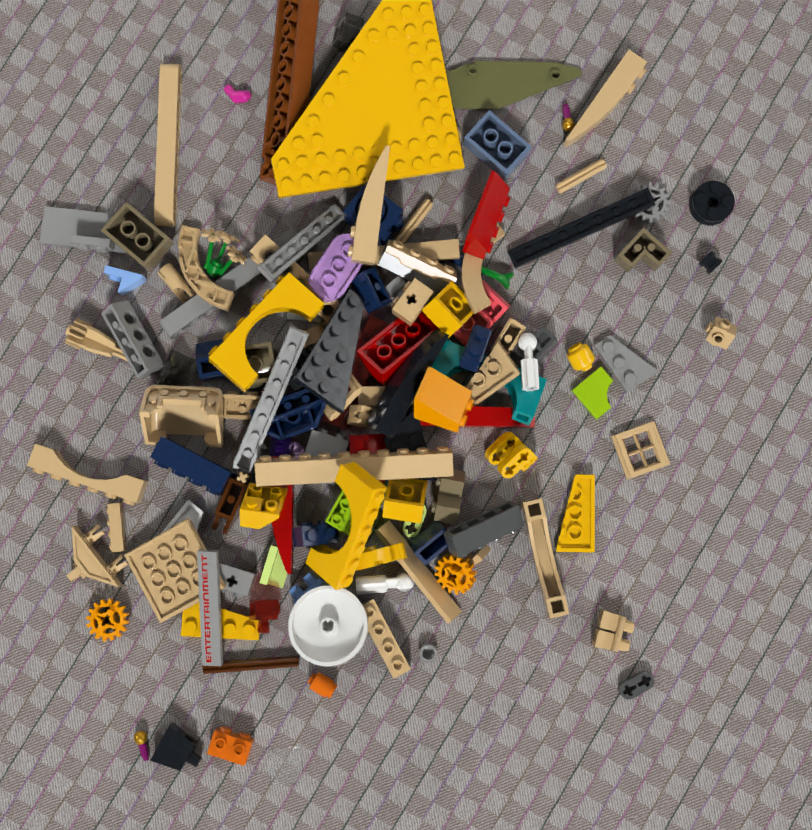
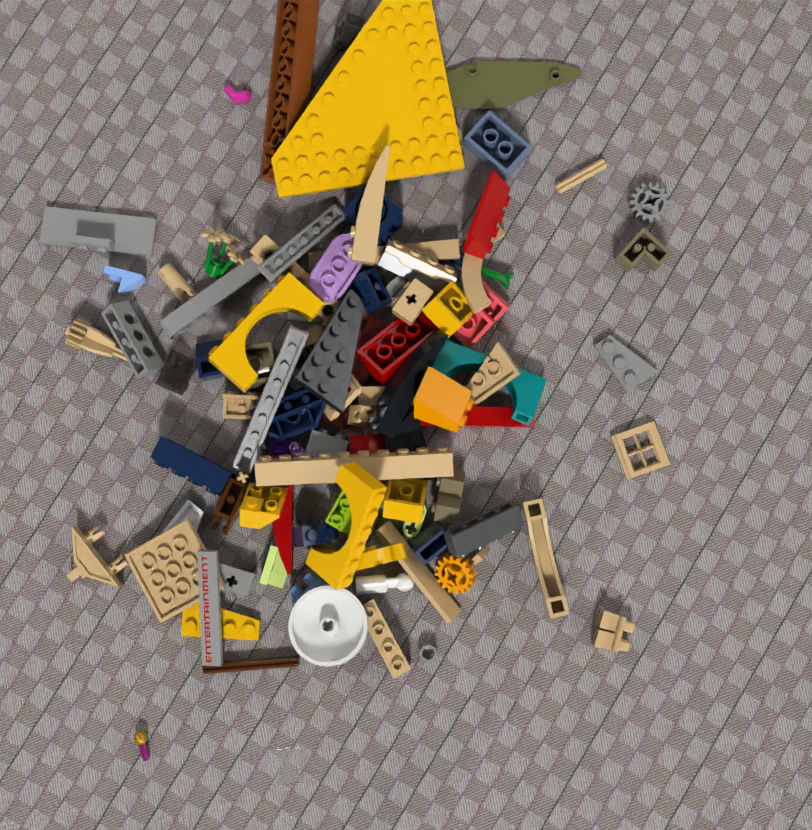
(51, 461): tan arch -> none
(97, 614): light orange gear -> none
(117, 527): tan piece -> none
(137, 236): dark tan brick -> none
(167, 145): tan beam -> none
(176, 749): black torso -> none
(182, 412): tan windscreen -> none
(194, 273): tan tile -> none
(230, 745): orange brick -> none
(264, 611): clear red brick -> none
(322, 684): orange brick -> none
(414, 221): tan axle -> none
(475, 348): dark blue brick -> none
(510, 335): tan brick -> none
(511, 455): yellow piece -> none
(528, 364): white piece -> none
(545, 344): dark grey hinge -> none
(568, 124): piece -> none
(578, 524): yellow wing -> none
(580, 356): yellow head -> none
(581, 228): black tile -> none
(593, 393): lime tile -> none
(610, 95): tan slope -> none
(638, 689): dark grey beam -> none
(710, 262): black wheel -> none
(714, 191): black wheel -> none
(720, 332): tan brick -> none

